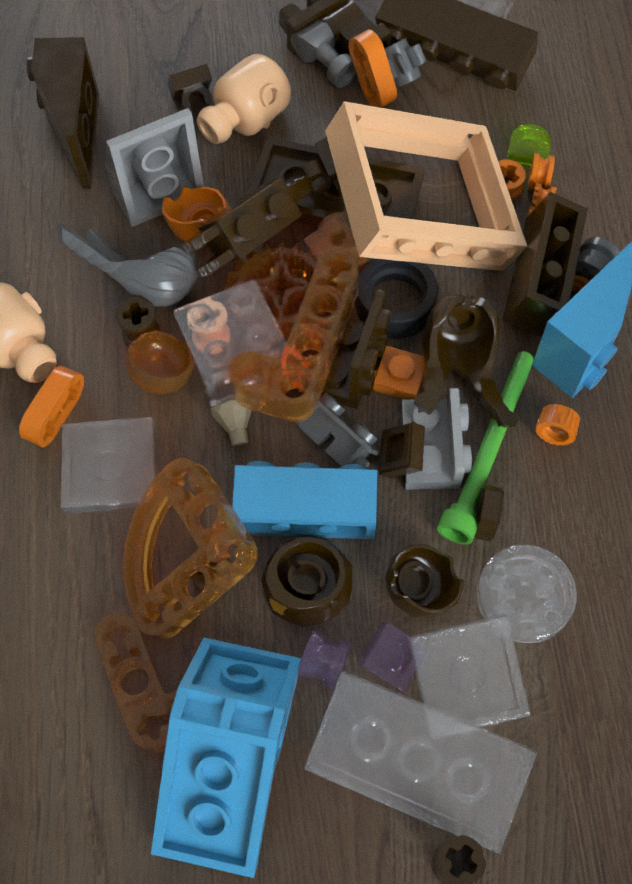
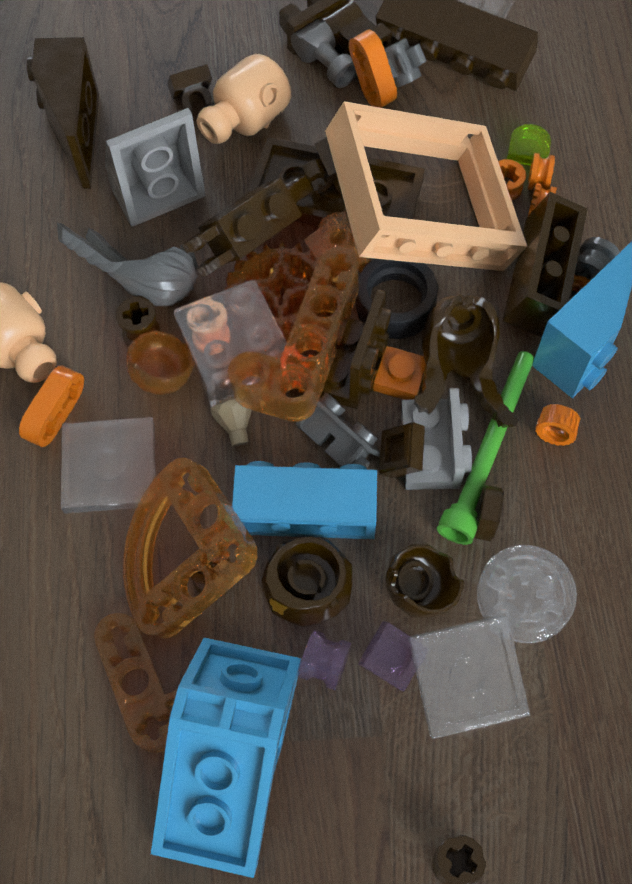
(191, 210): orange hair -> none
(421, 761): clear tile -> none

